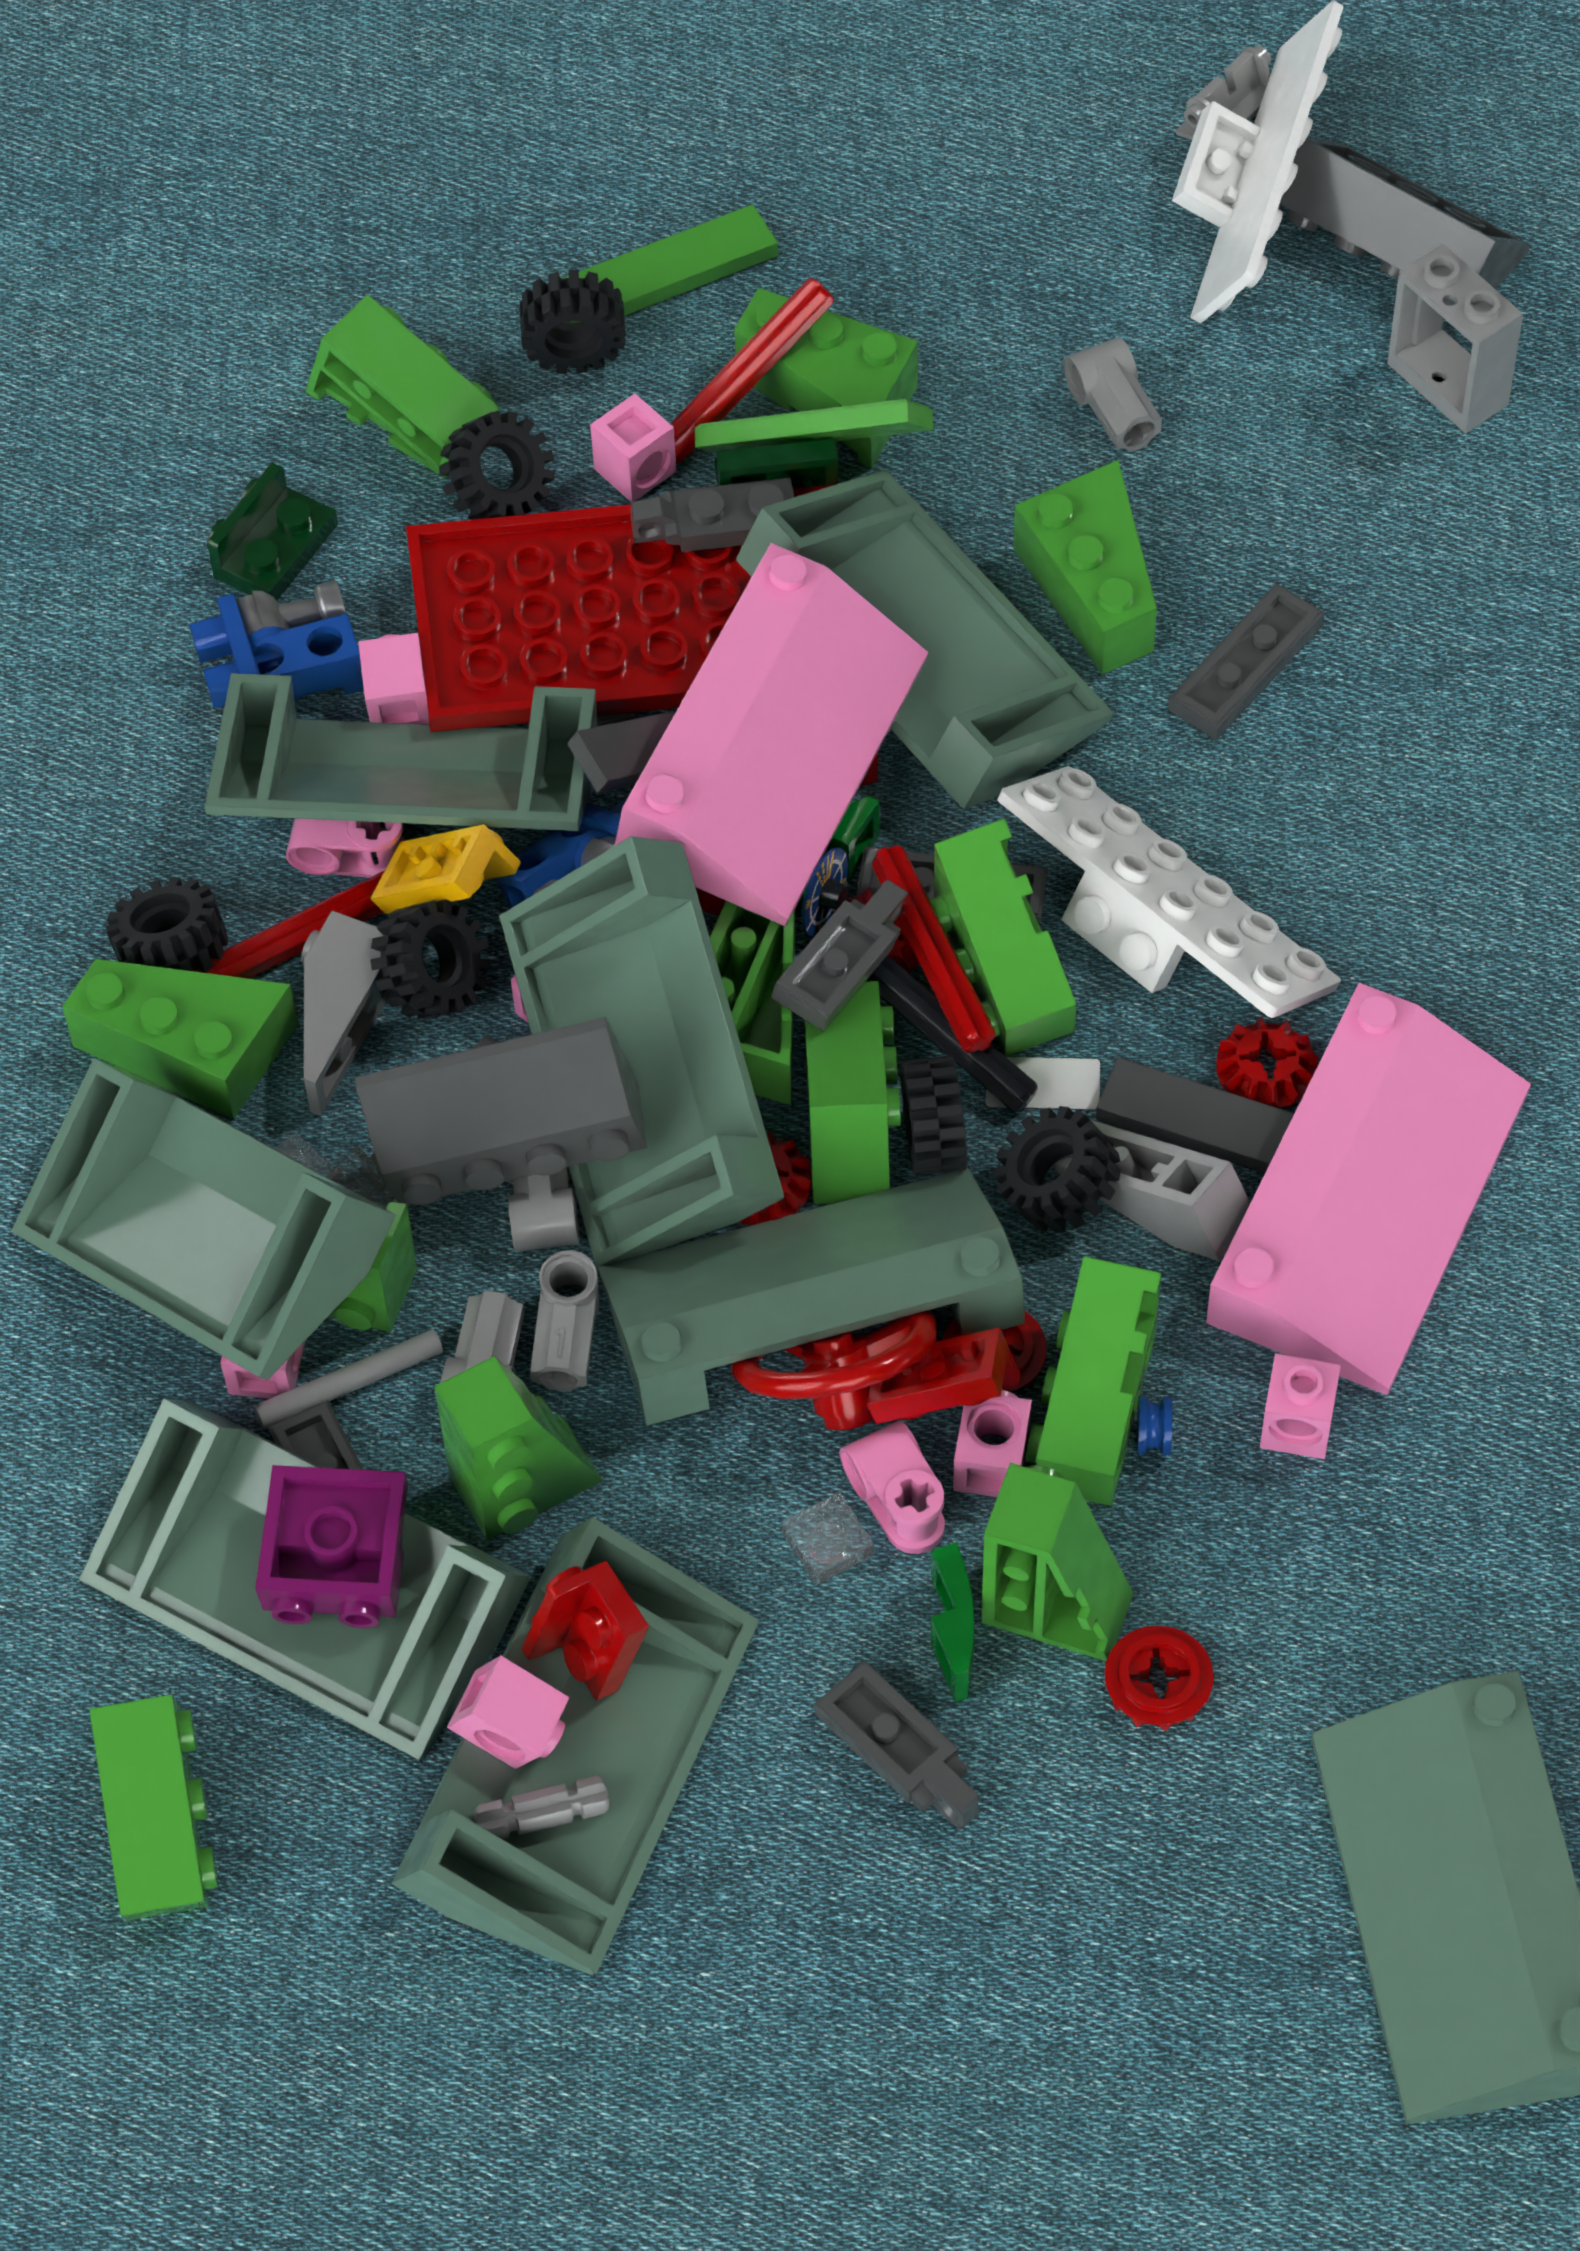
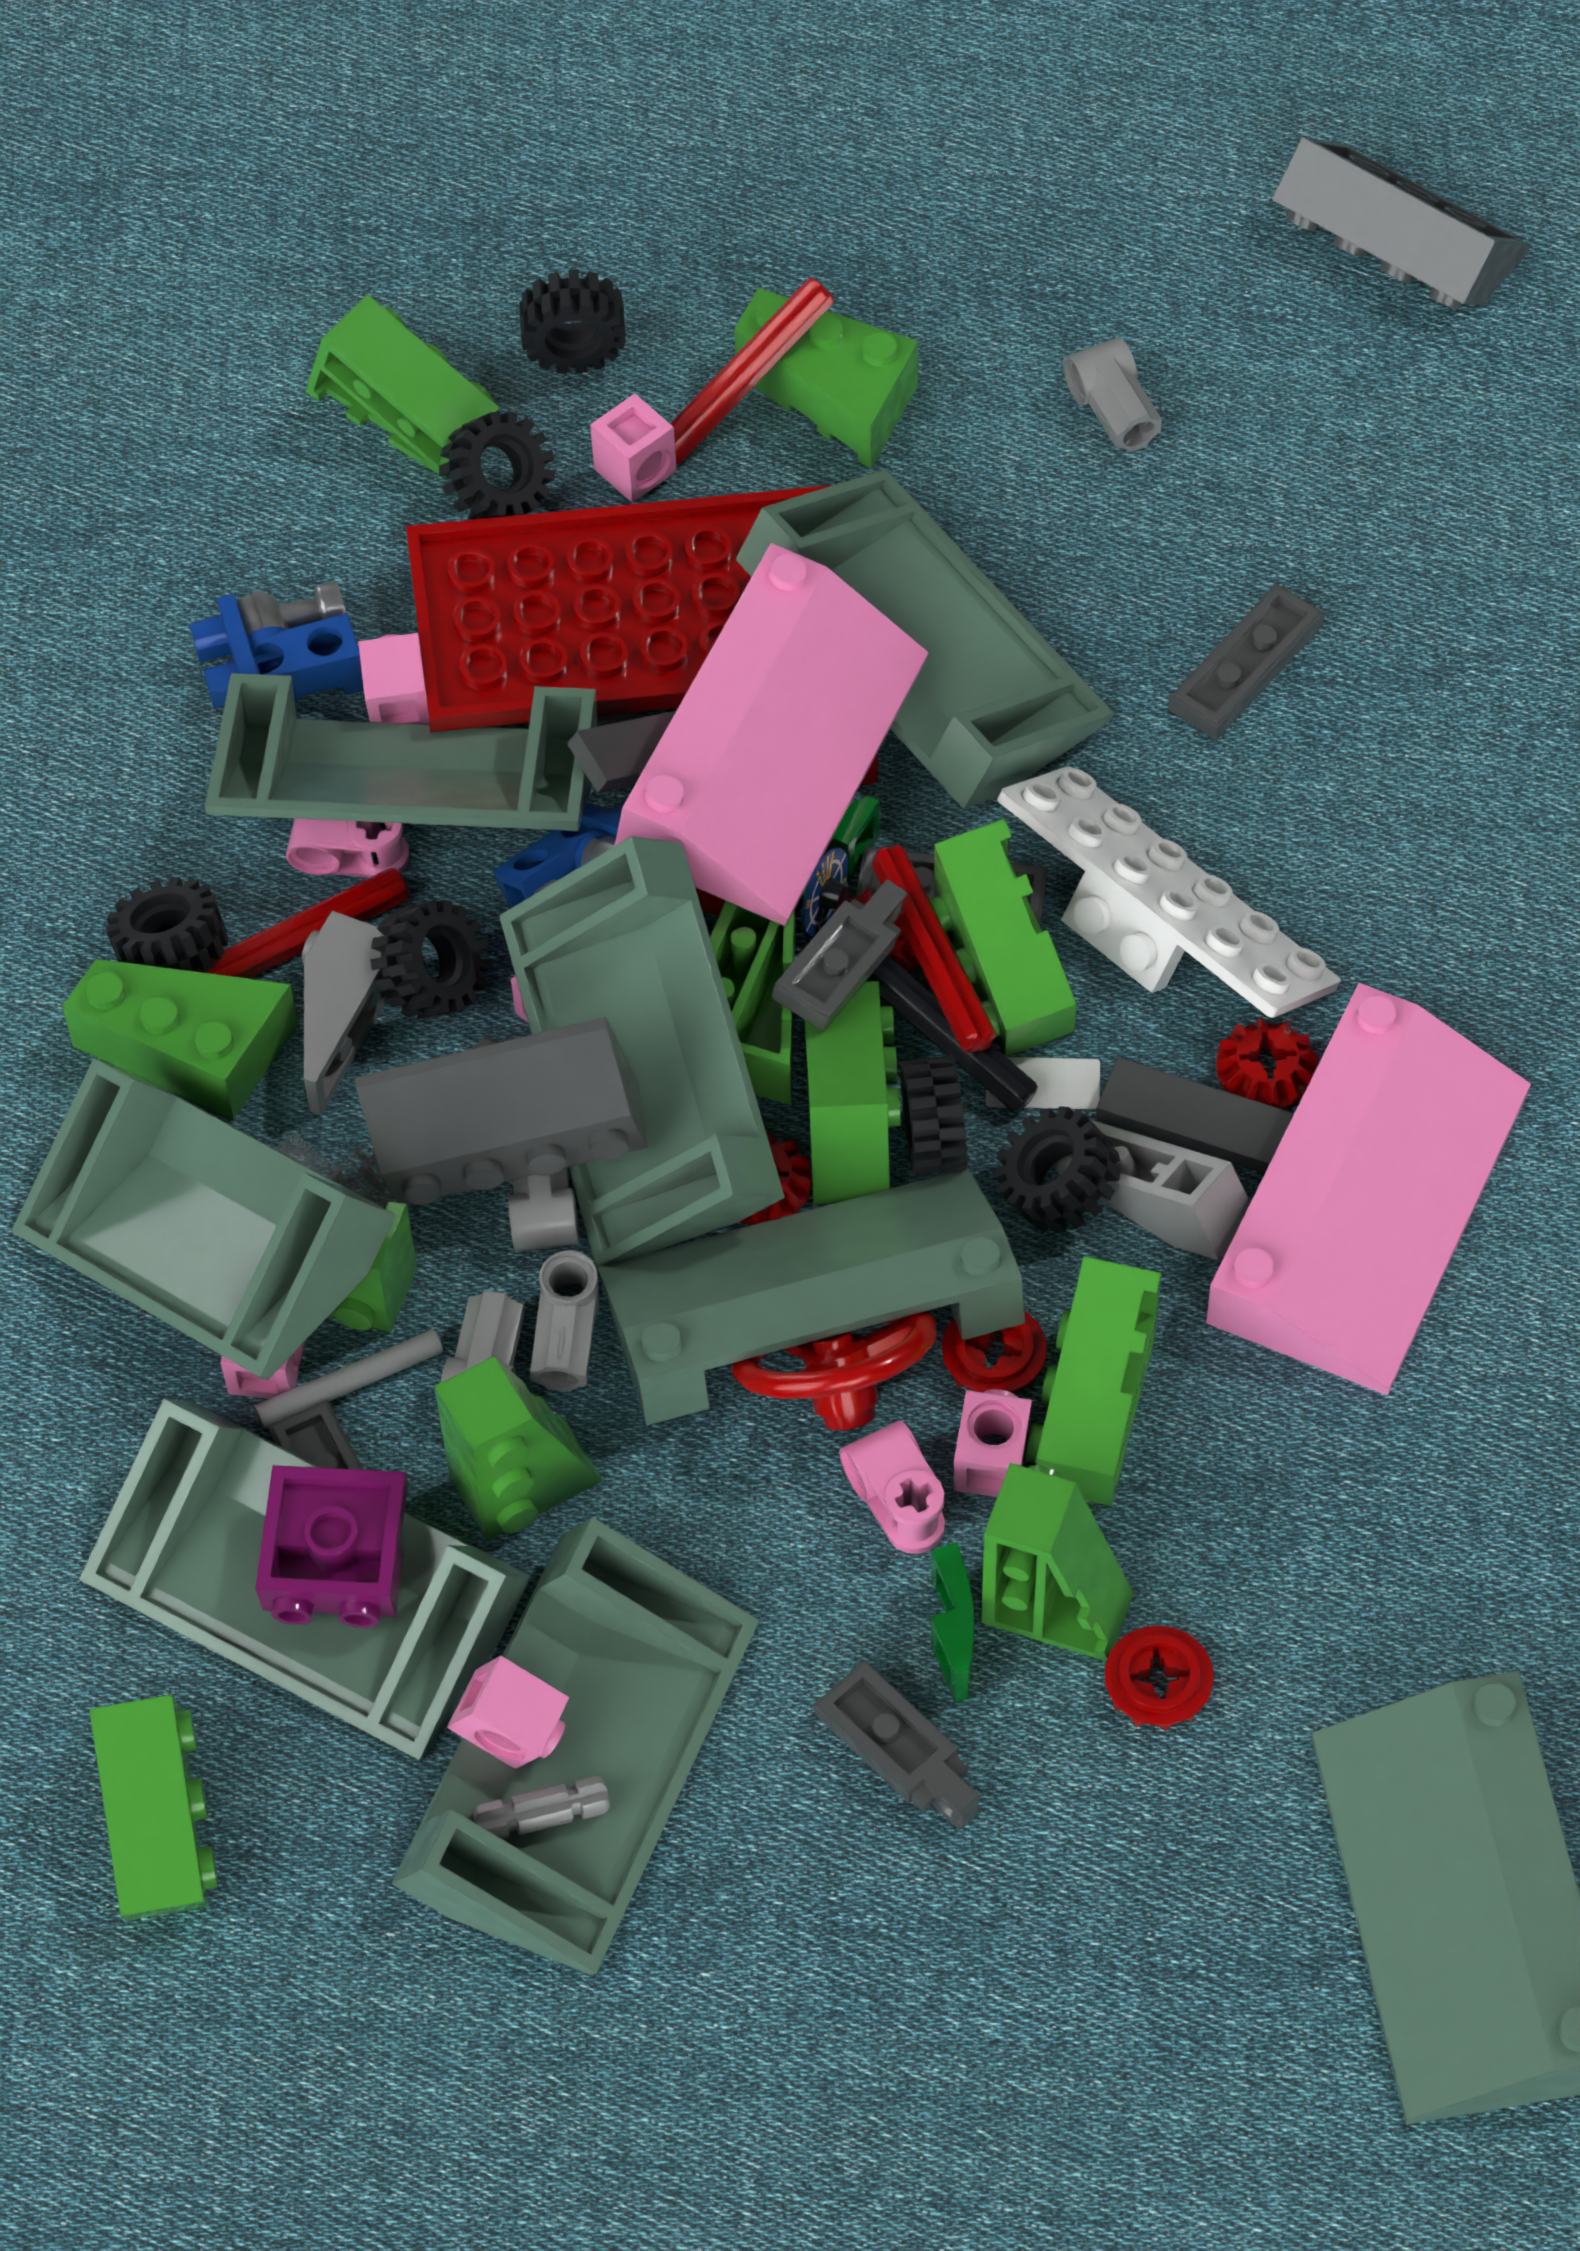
(268, 535): dark green bracket -> none
(443, 867): yellow bracket -> none
(592, 1623): red bracket -> none
(688, 259): bright green tile -> none
(706, 515): dark grey hinge -> none
(804, 461): dark green bracket -> none
(827, 1538): clear plate -> none
(838, 422): bright green tile -> none
(949, 1375): red bracket -> none
(1091, 564): bright green wedge -> none
(1154, 1425): blue bush -> none
(1241, 94): light grey hinge -> none
(1244, 168): white bracket -> none
(1300, 1406): bright pink brick -> none
(1420, 349): light grey window -> none

